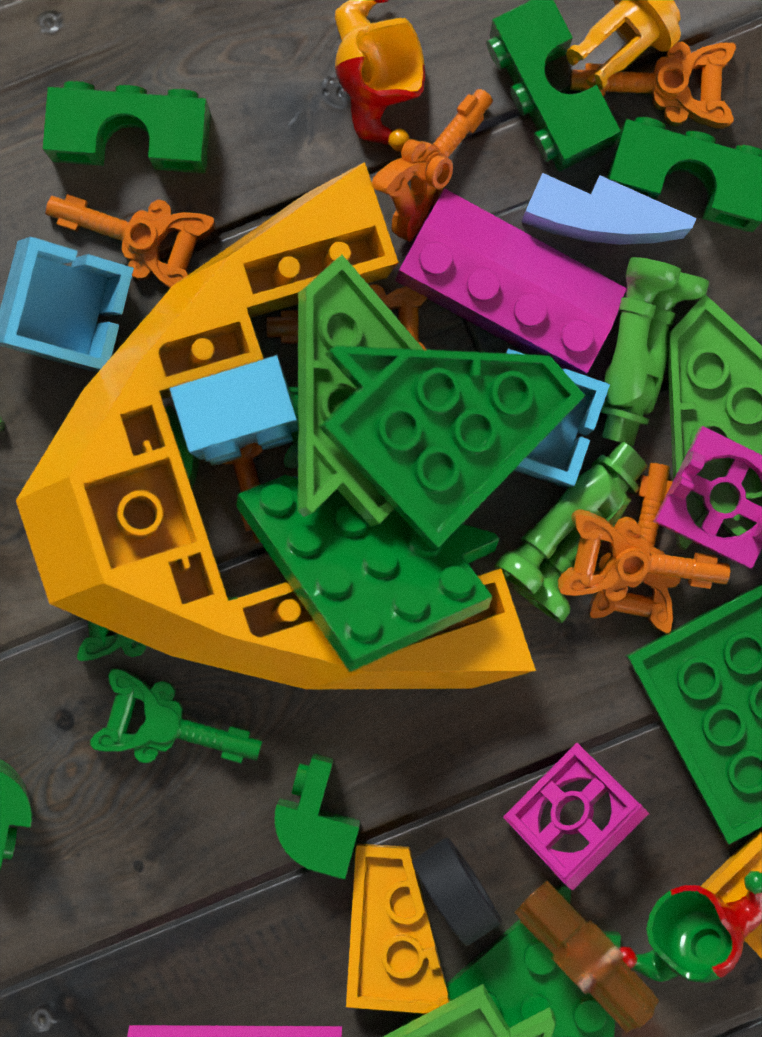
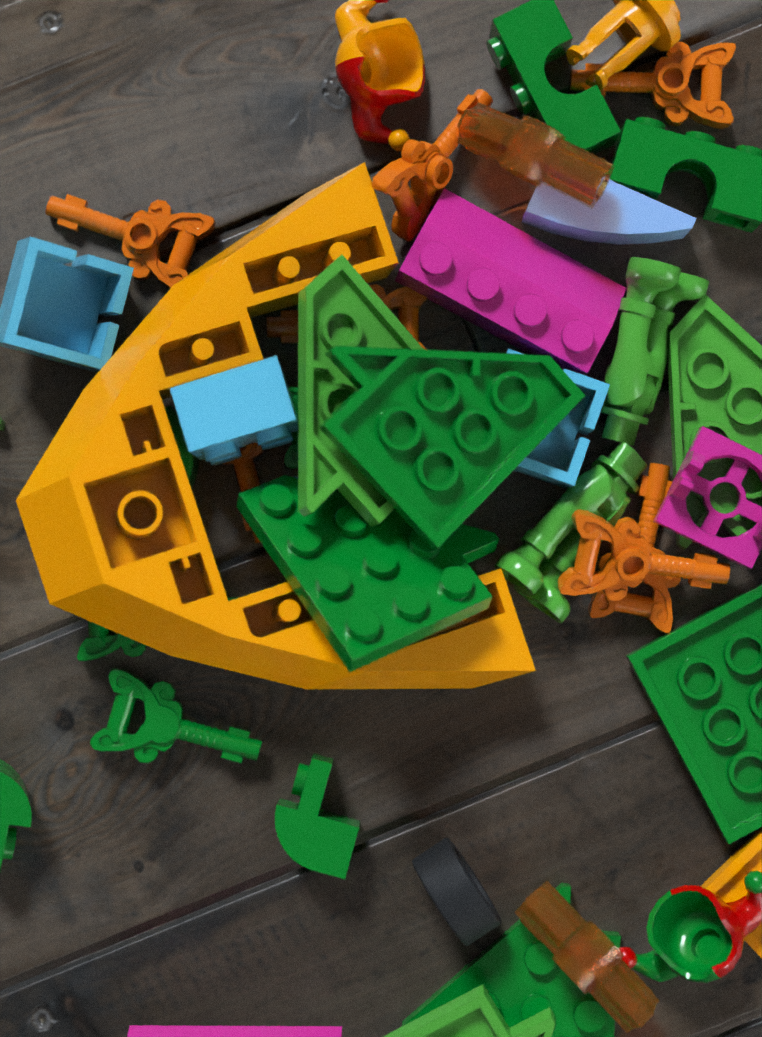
(85, 118): green arch -> none
(391, 937): light orange wing -> none
(527, 813): dark pink piece -> none
(534, 153): none -> clear orange piece

